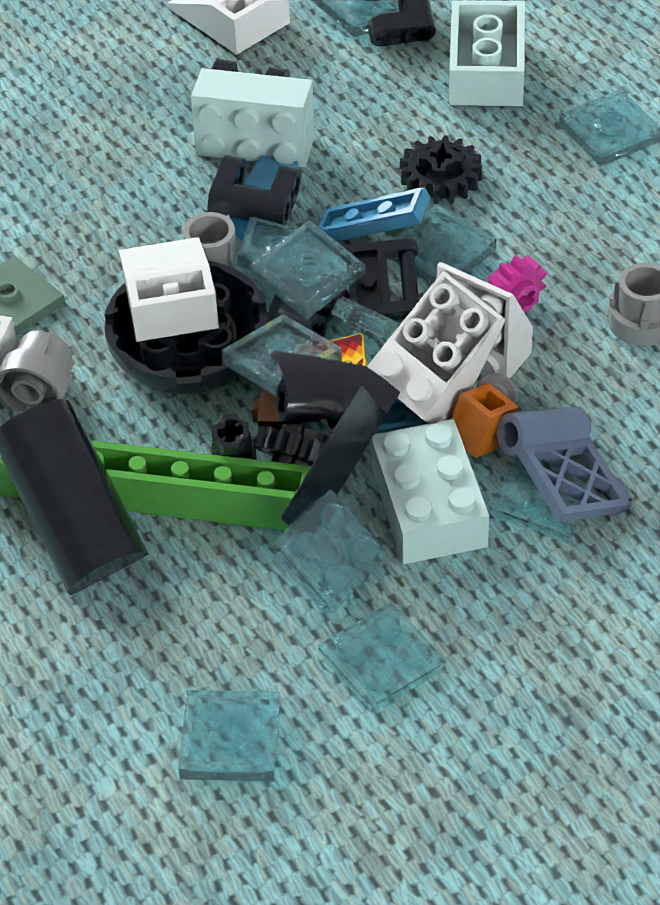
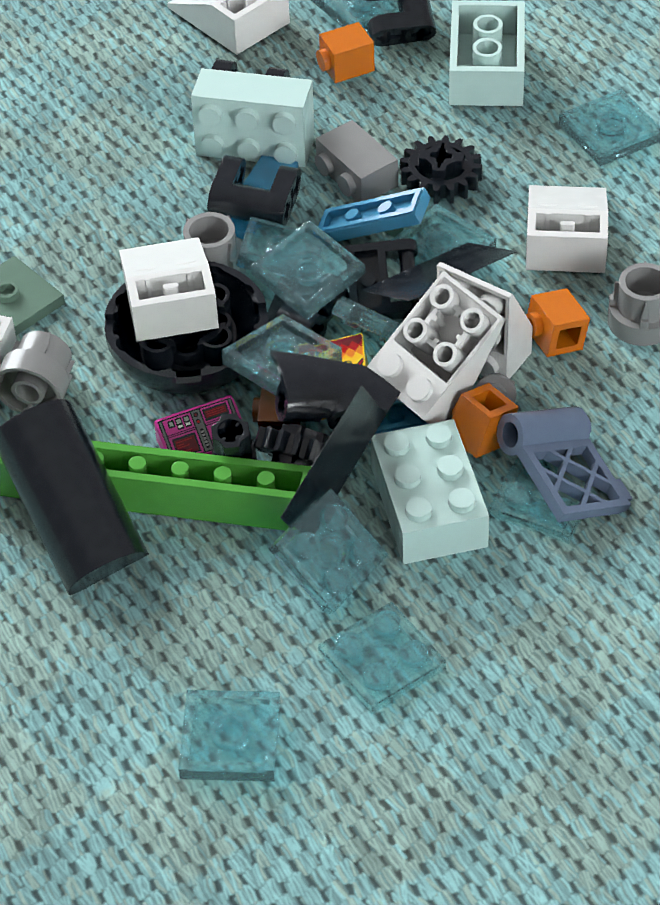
(191, 428): none -> slope
(346, 52): none -> orange brick
(356, 162): none -> light grey brick
(418, 279): none -> black sticker
(521, 279): dark pink gear -> none
(557, 322): none -> orange brick
(567, 229): none -> white slope

